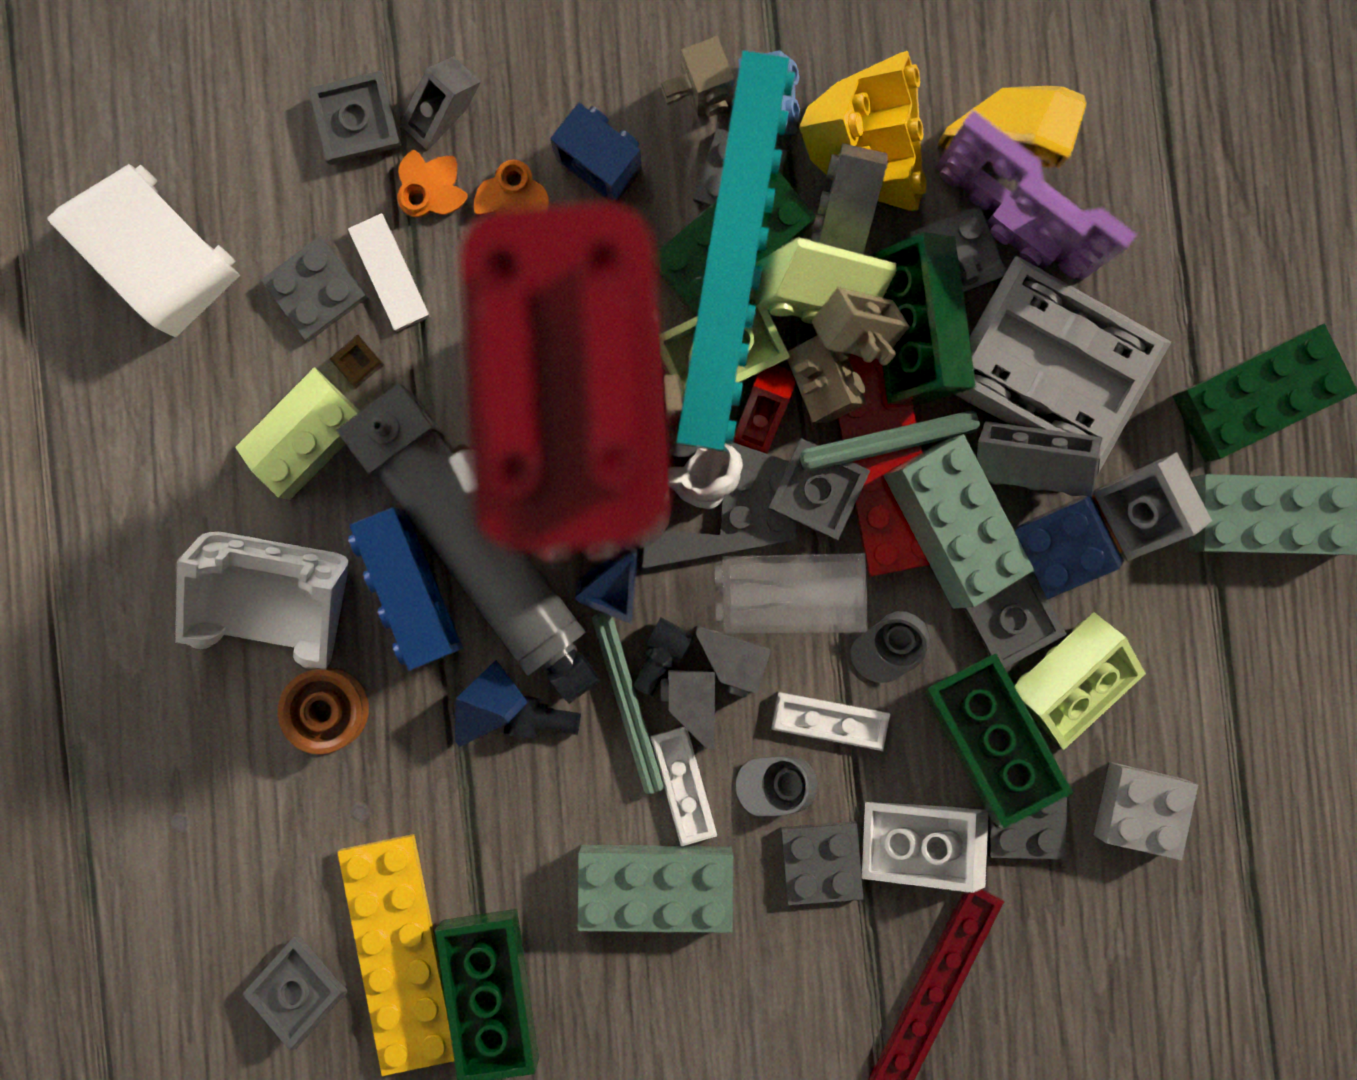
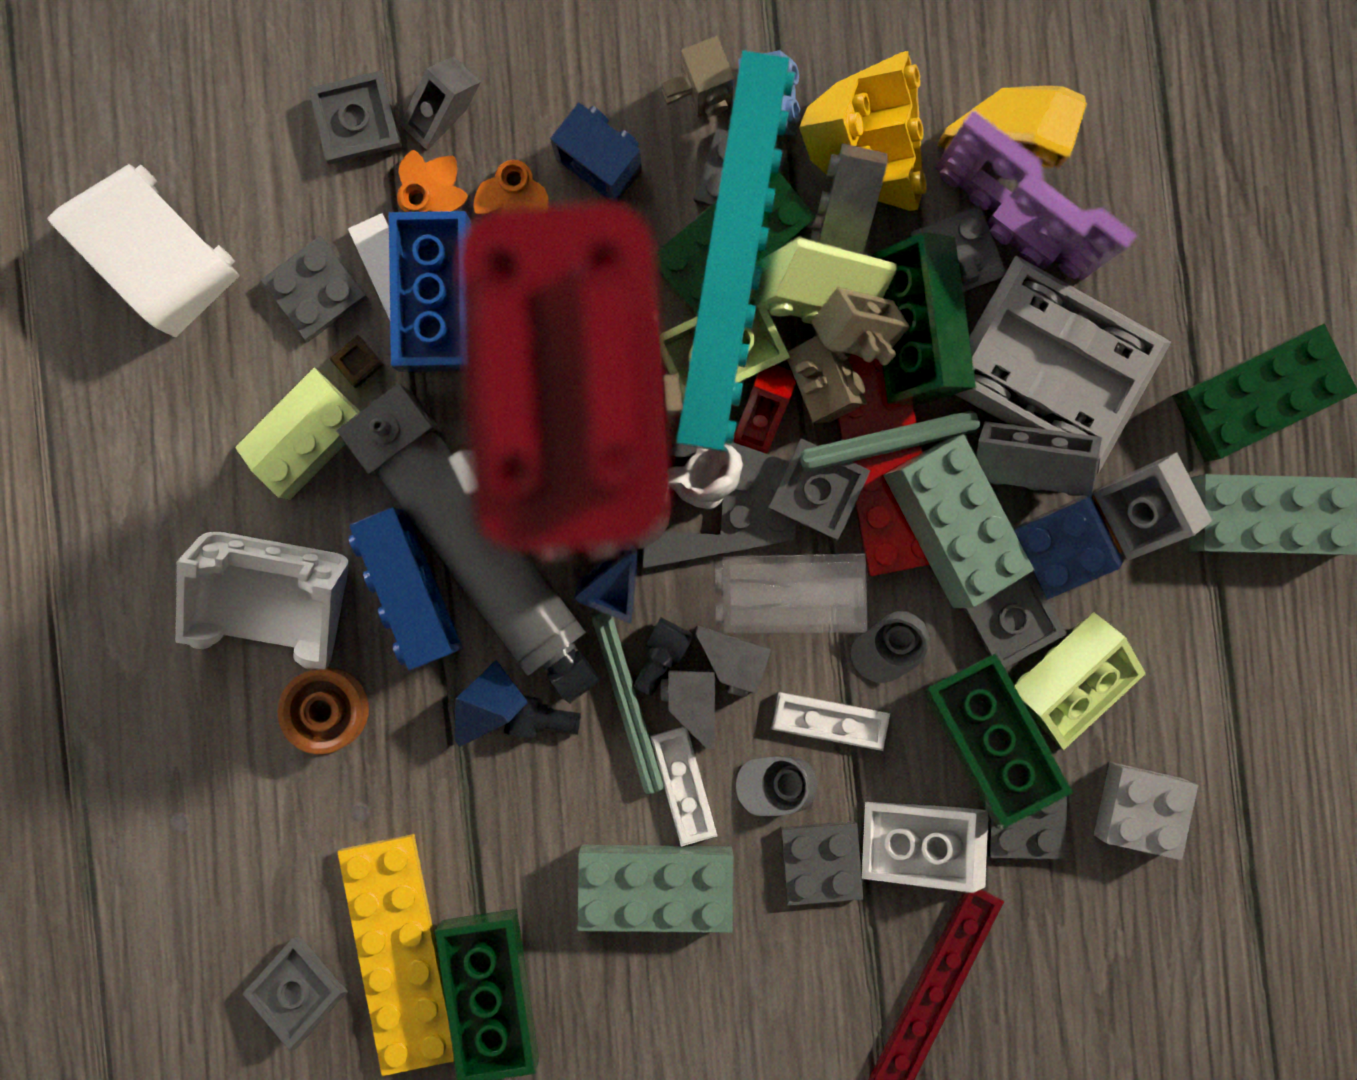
(426, 290): none -> blue brick

